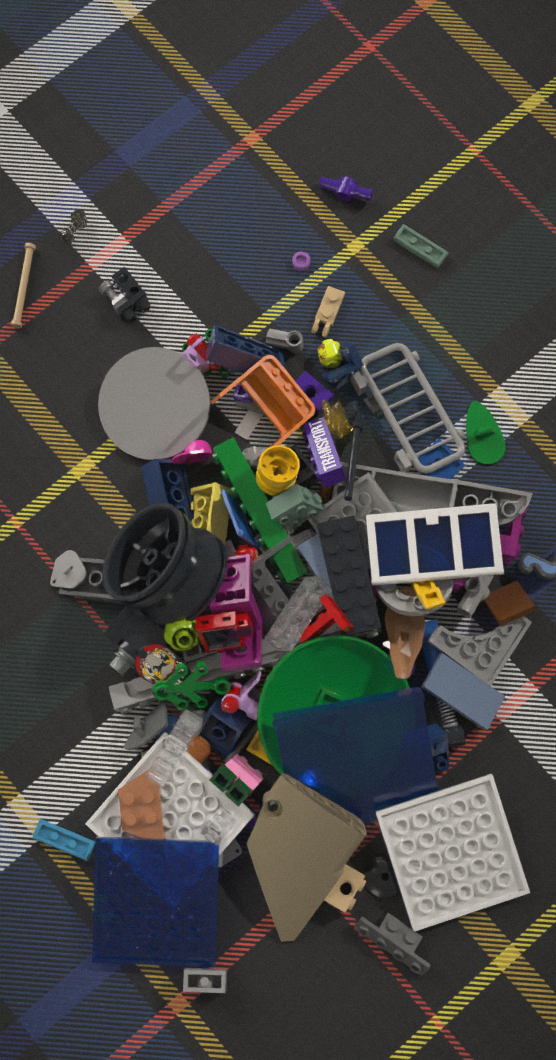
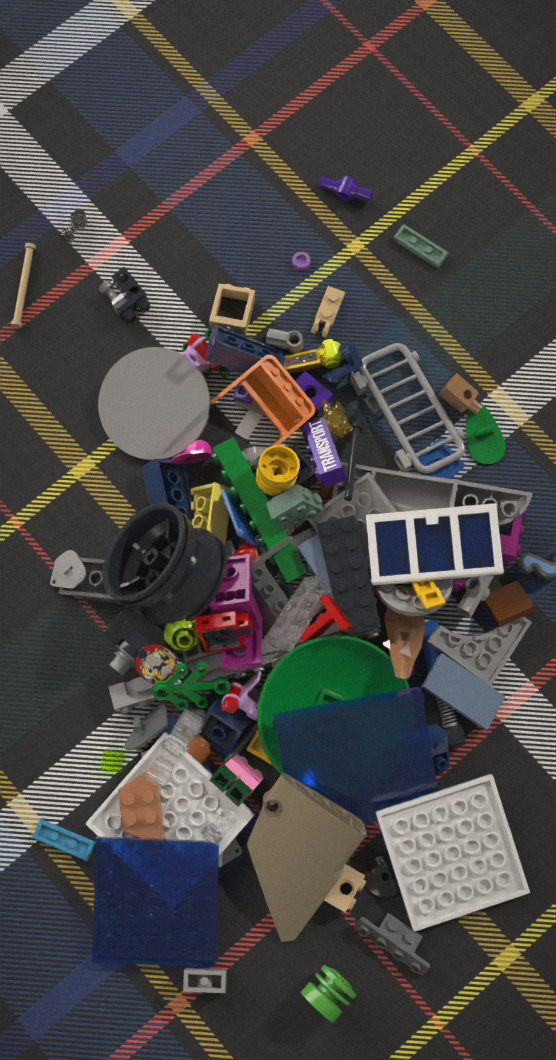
(112, 761): none -> clear neon green tile
(230, 291): none -> tan window
(302, 361): none -> slope
(328, 993): none -> bright green wheel
(460, 395): none -> medium nougat torso

